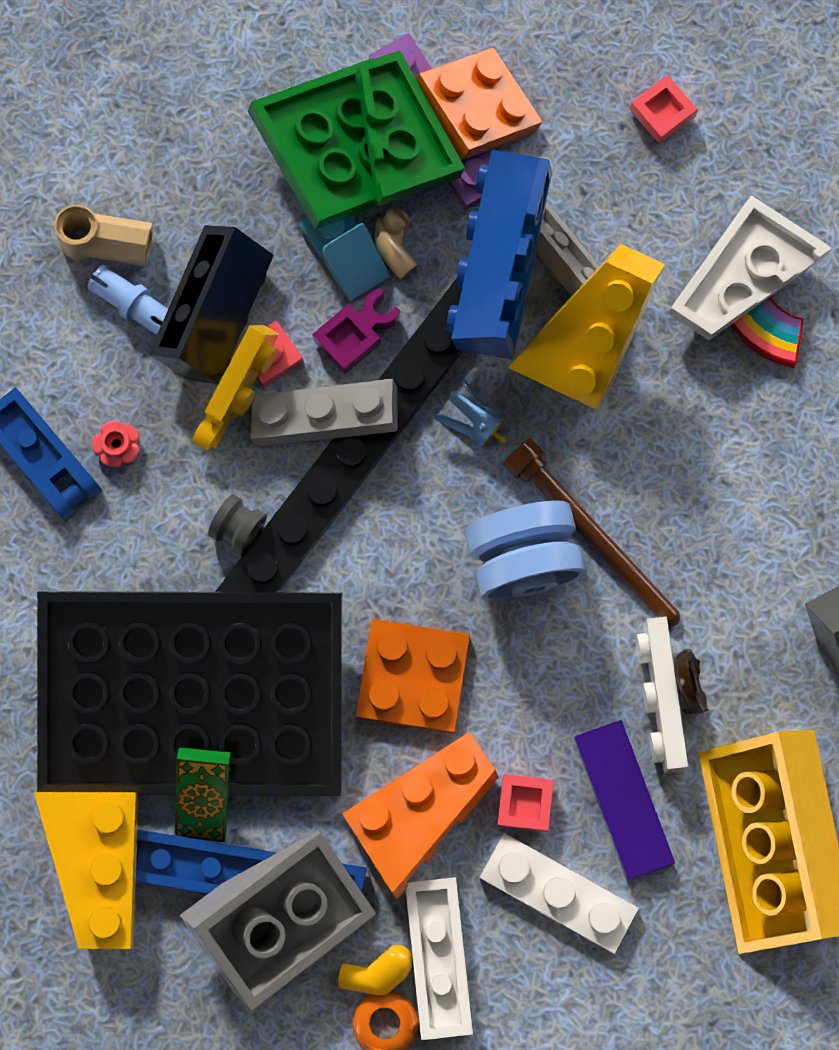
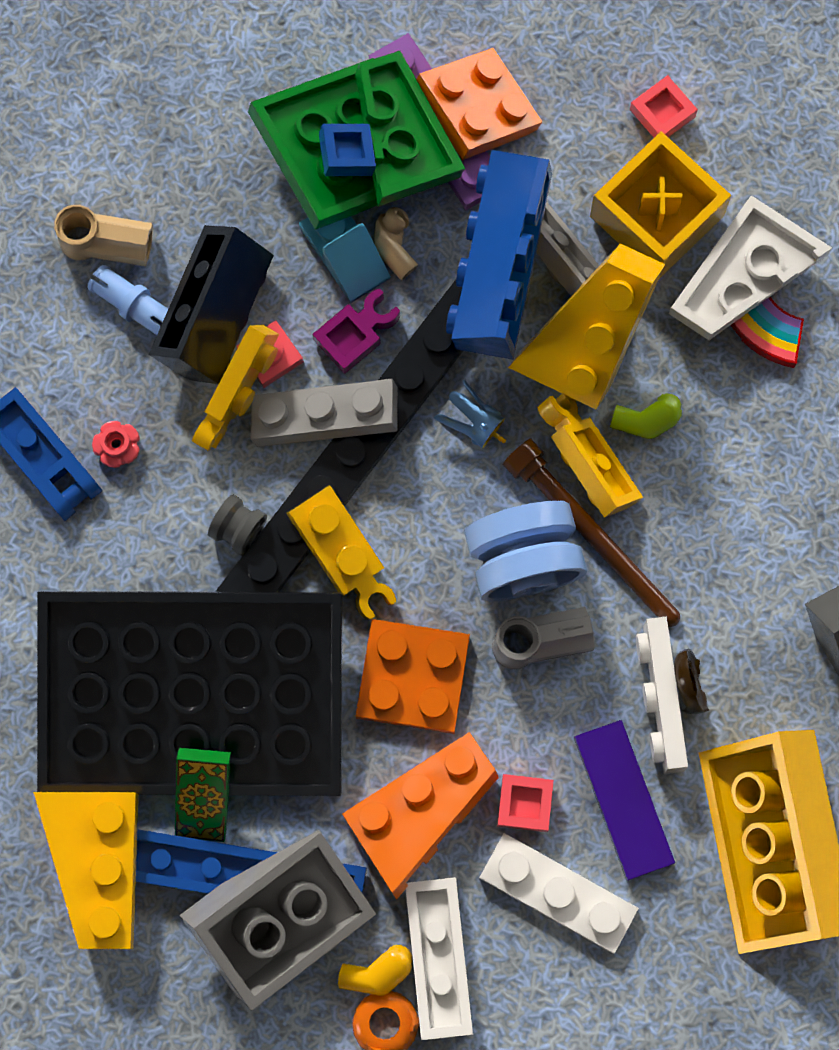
(340, 548): none -> yellow plate
(347, 150): none -> blue plate
(548, 637): none -> light grey piece
(589, 456): none -> yellow plate
(652, 420): none -> lime arm
(660, 202): none -> yellow brick

